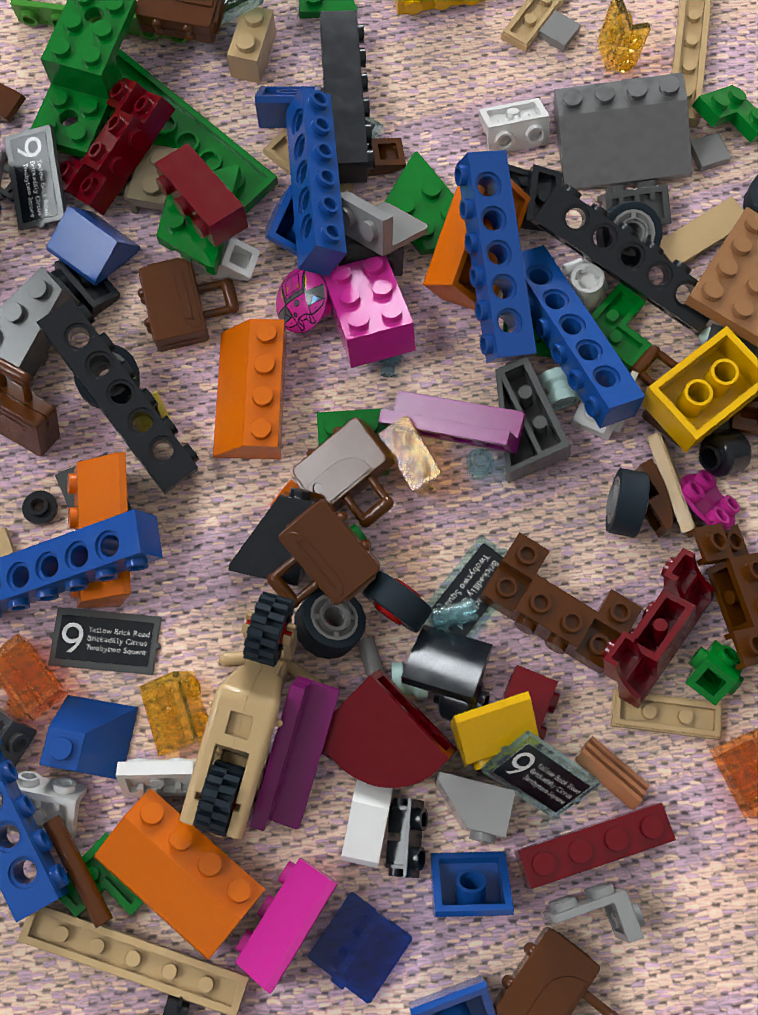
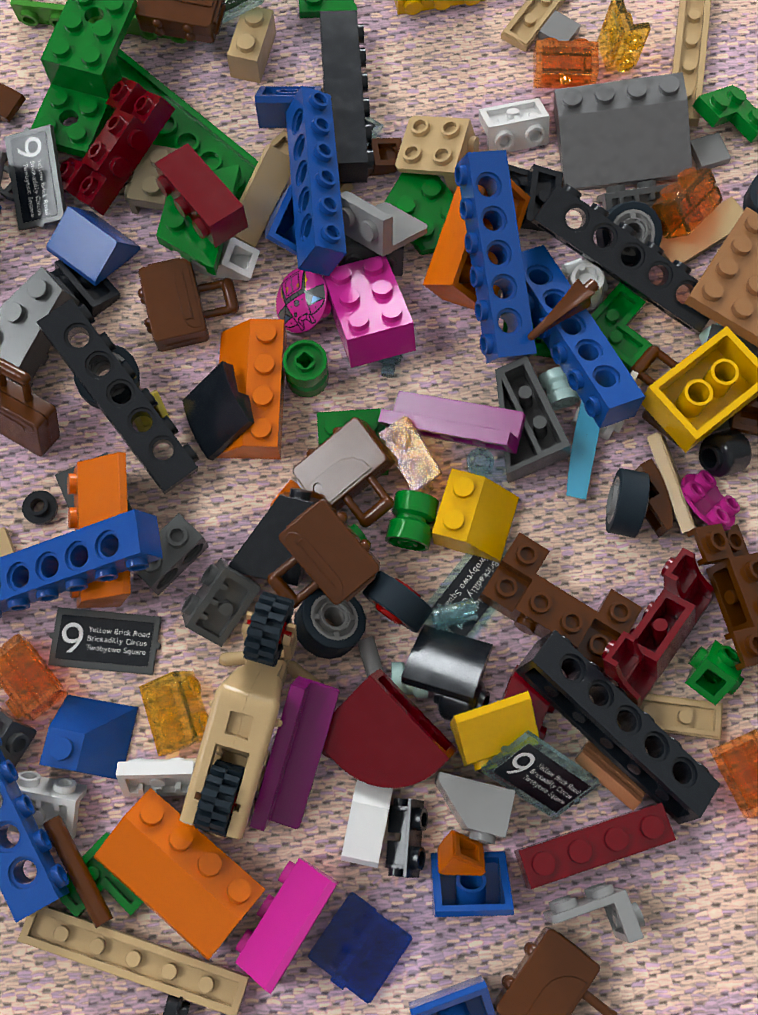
(180, 548): none -> dark grey brick
(217, 411): none -> black slope
(219, 602): none -> dark grey bracket
(263, 192): none -> tan tile
(306, 368): none -> green wheel
(413, 515): none -> green wheel
(436, 146): none -> tan bracket
(460, 856): none -> orange slope
(474, 516): none -> yellow slope
(565, 63): none -> clear orange brick
(574, 301): none -> reddish brown piece
(582, 454): none -> medium azure sticker
(682, 794): none -> black brick
(687, 202): none -> clear orange brick

